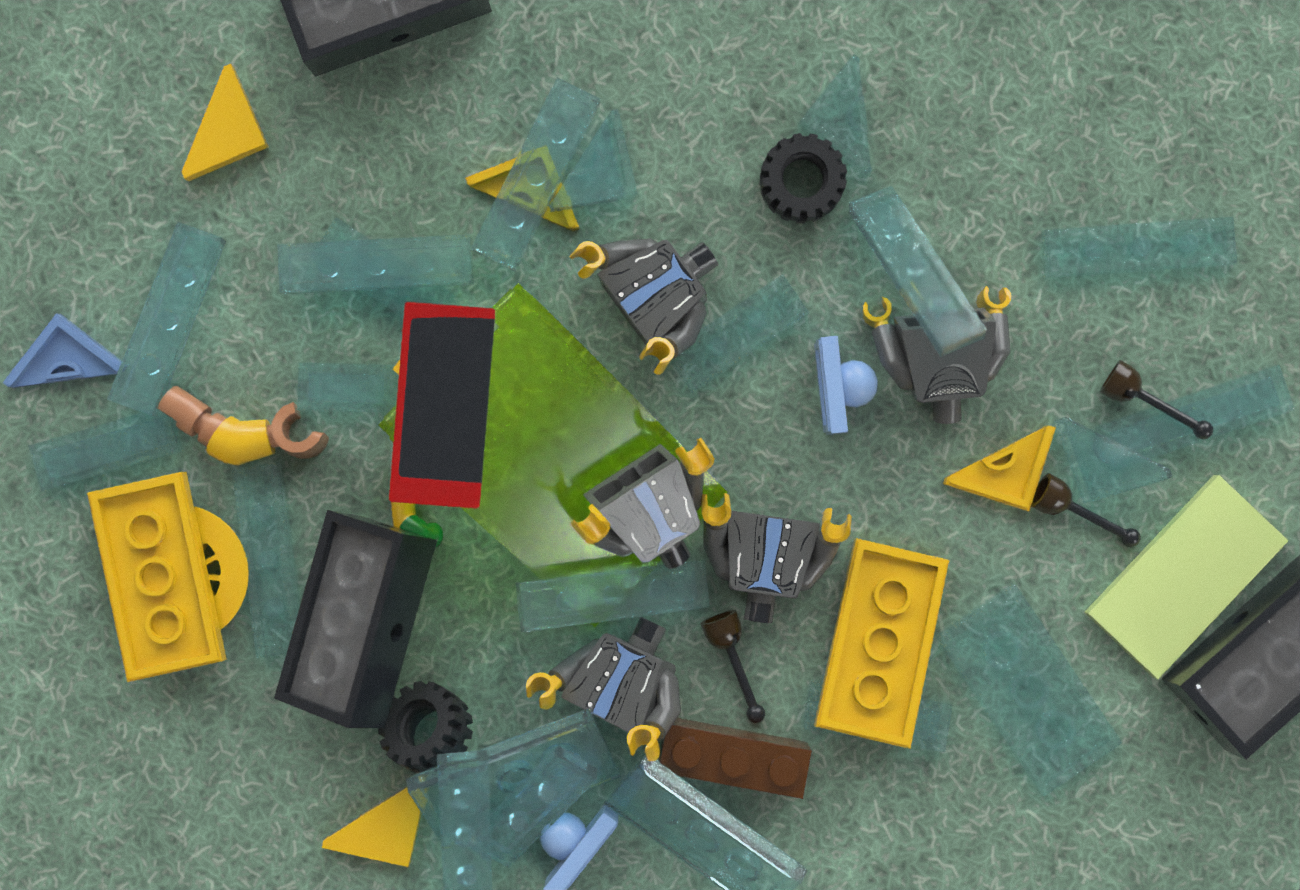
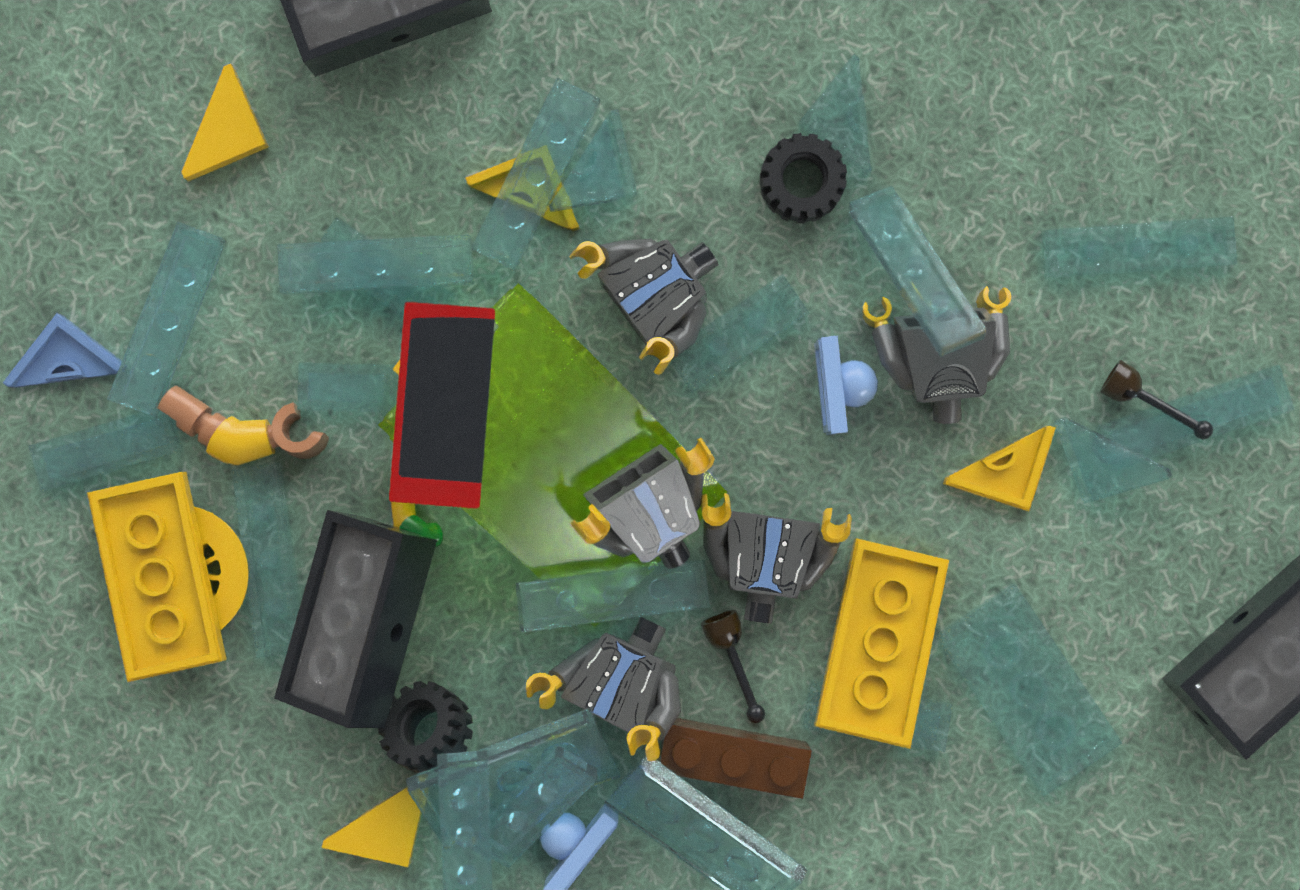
(1056, 496): hinge -> none
(1186, 576): yellowish green tile -> none

